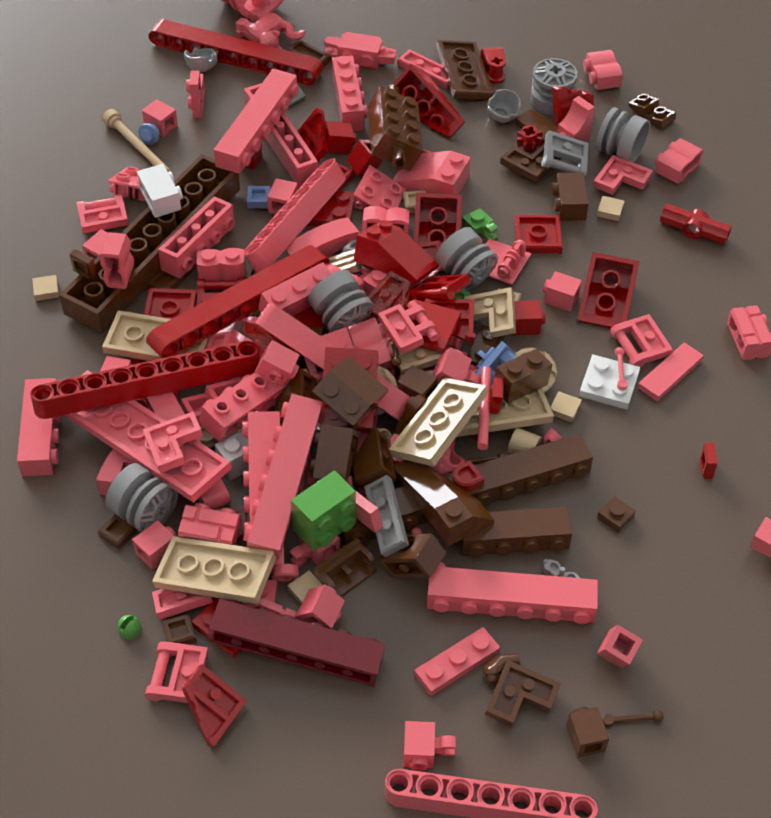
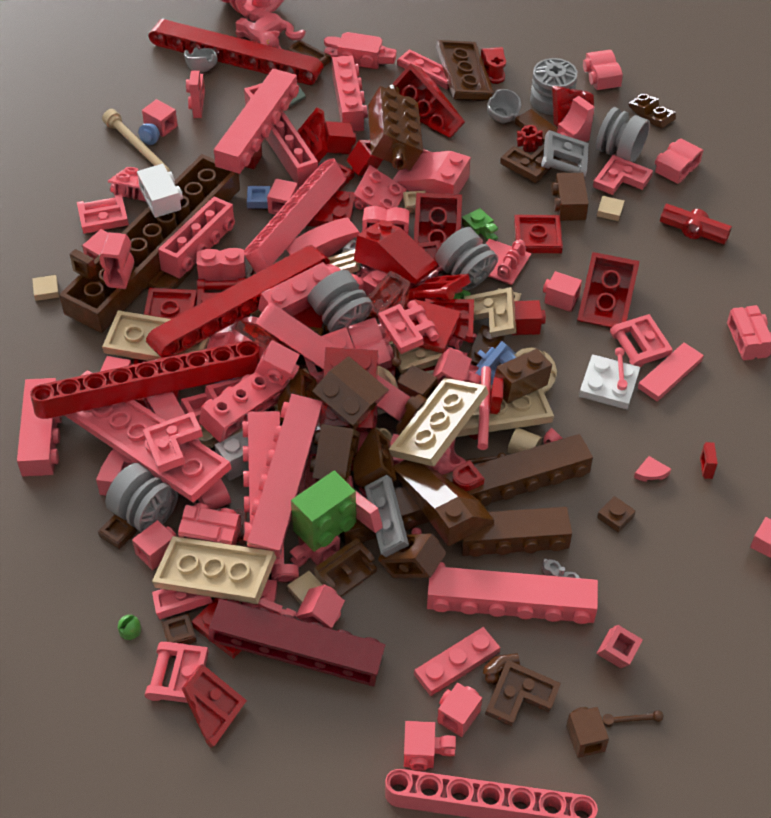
(459, 708): none -> coral brick
(565, 406): tan tile -> none
(652, 470): none -> coral tile

